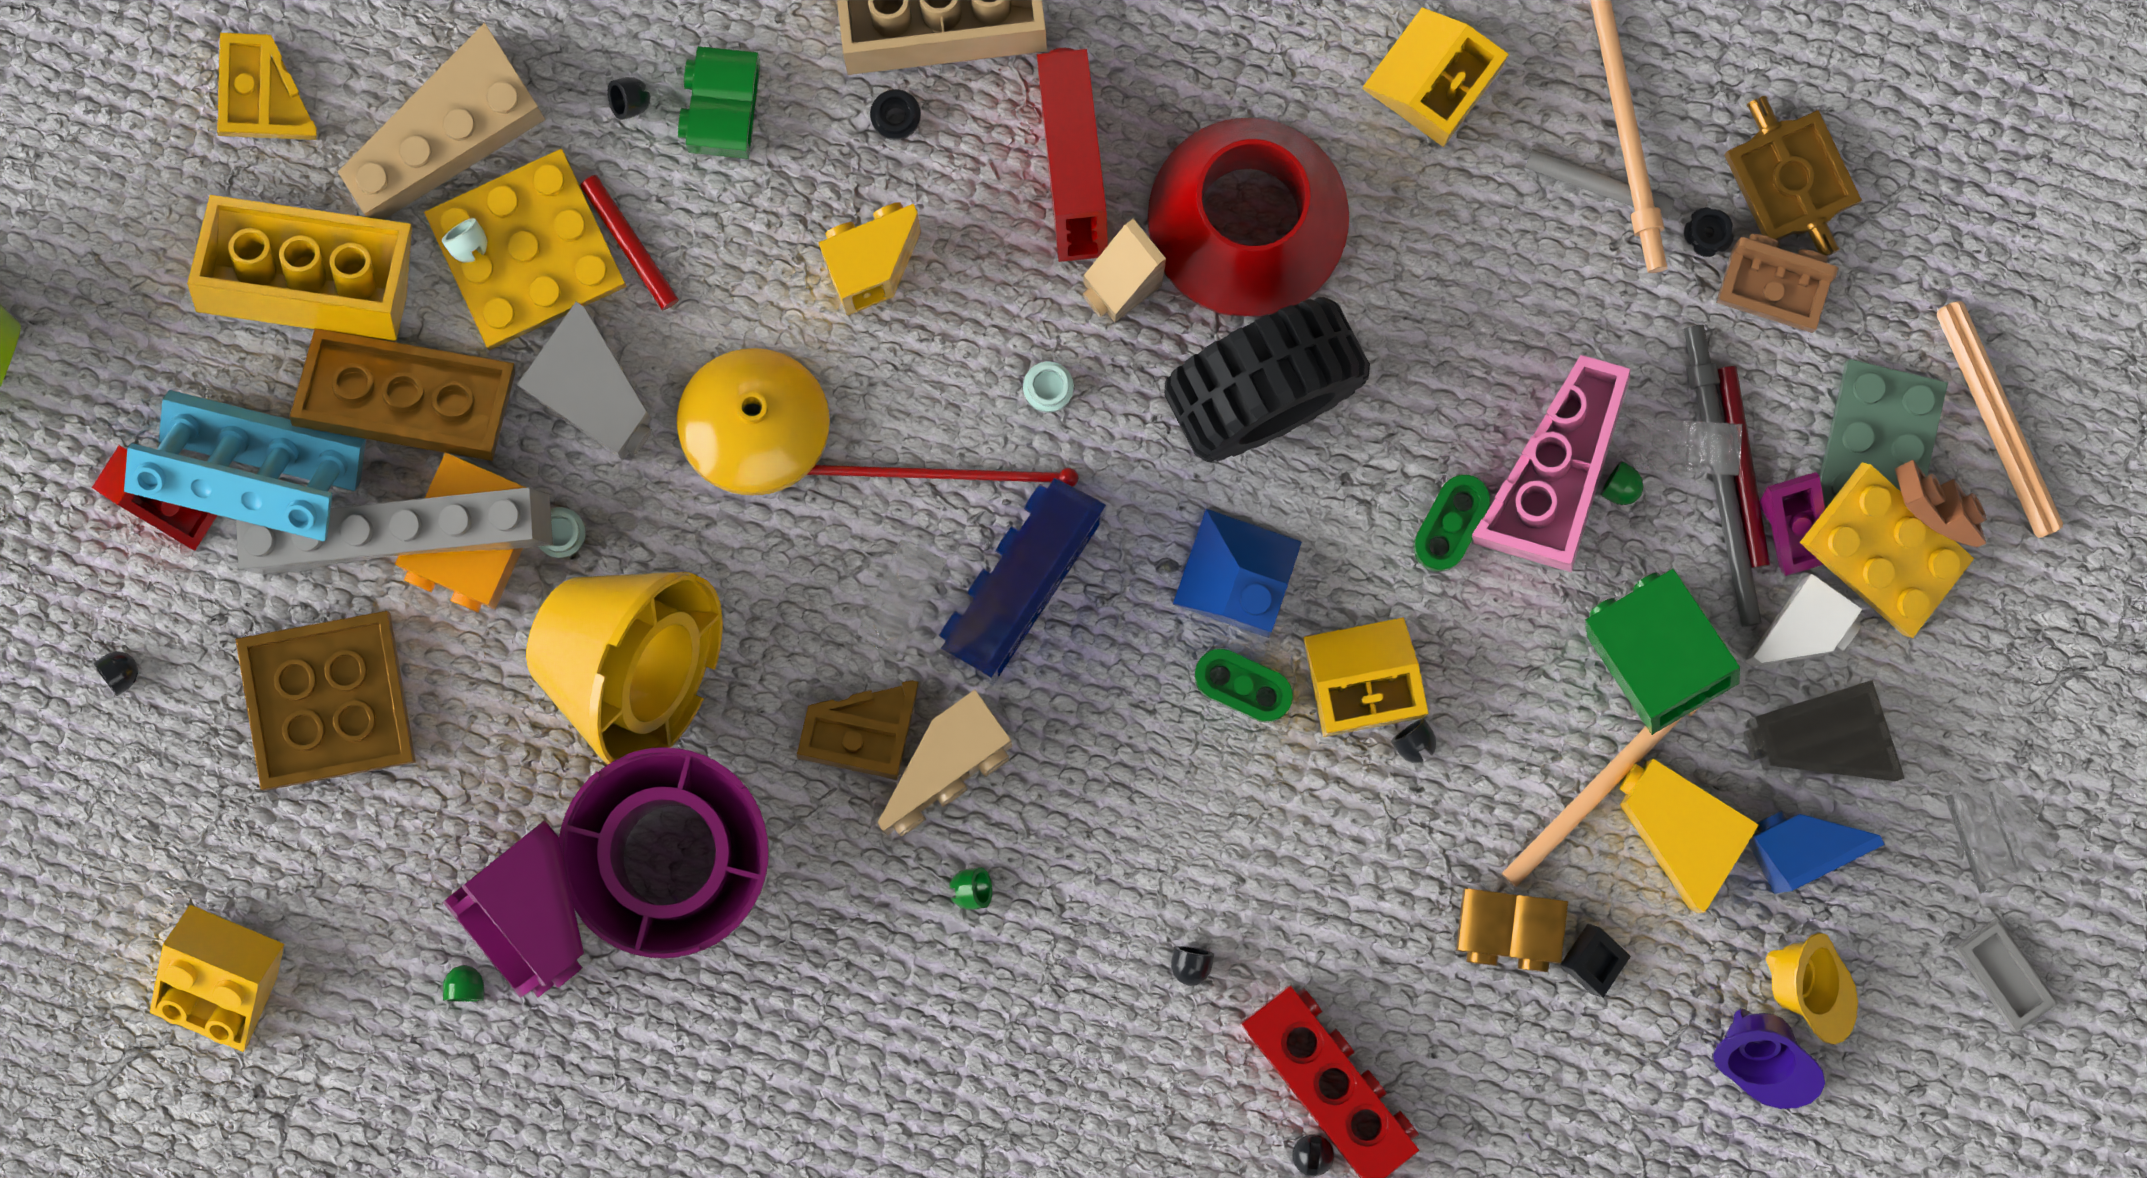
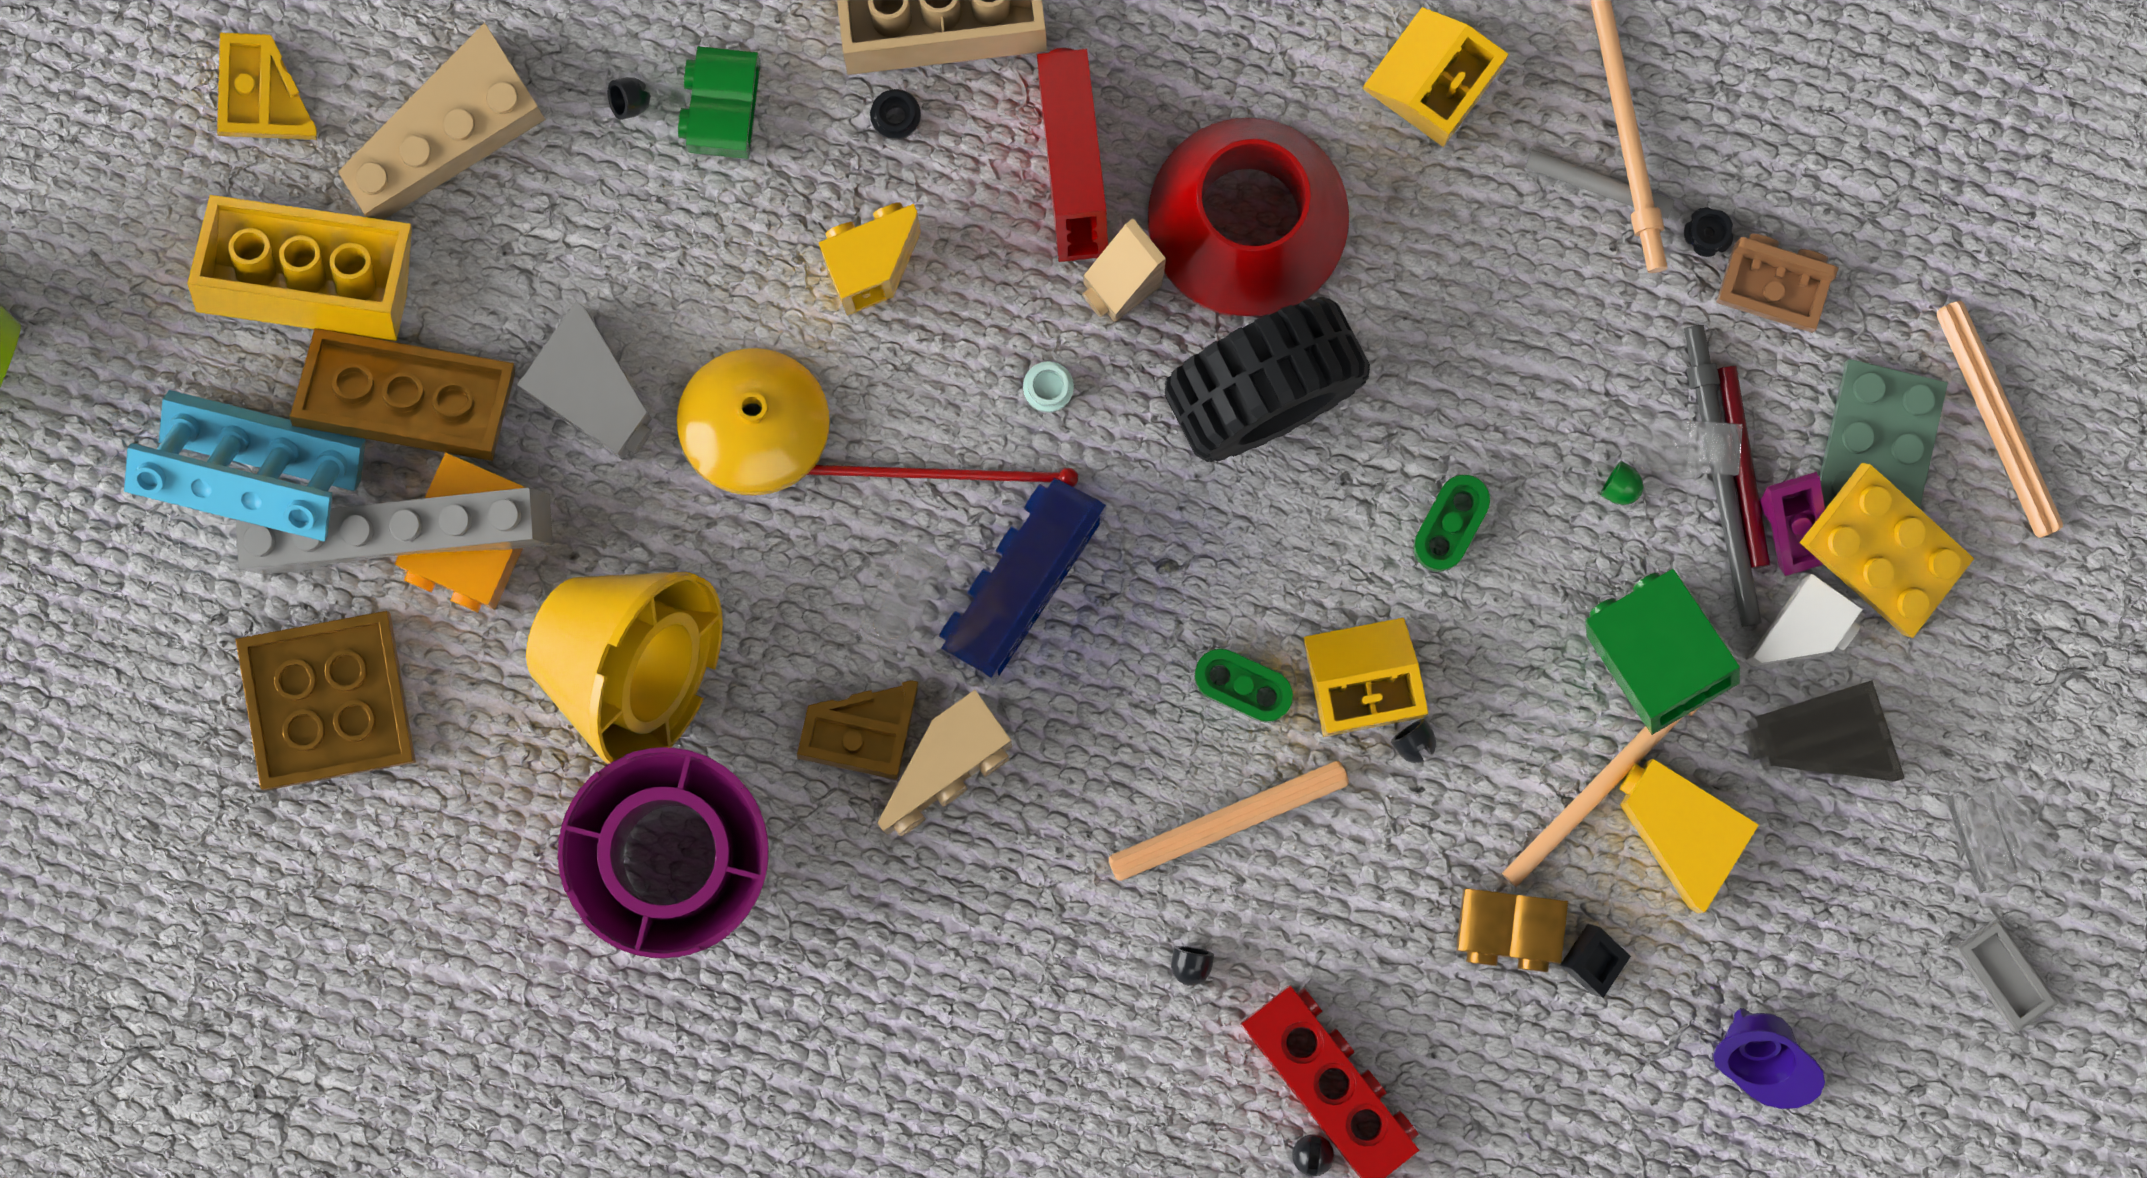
(118, 671): black hinge -> none
(178, 522): red slope -> none
(215, 977): yellow slope -> none
(463, 985): green hinge -> none
(464, 239): light aqua hinge -> none
(524, 914): magenta windscreen -> none
(538, 252): yellow plate -> none
(567, 533): light aqua plate -> none
(629, 242): red bar -> none
(972, 888): green hinge -> none
(1228, 820): none -> light nougat axle
(1237, 573): blue slope -> none
(1554, 483): bright pink wedge -> none
(1792, 176): pearl gold plate -> none
(1805, 848): blue slope -> none
(1817, 985): yellow piece -> none
(1942, 506): nougat slope -> none

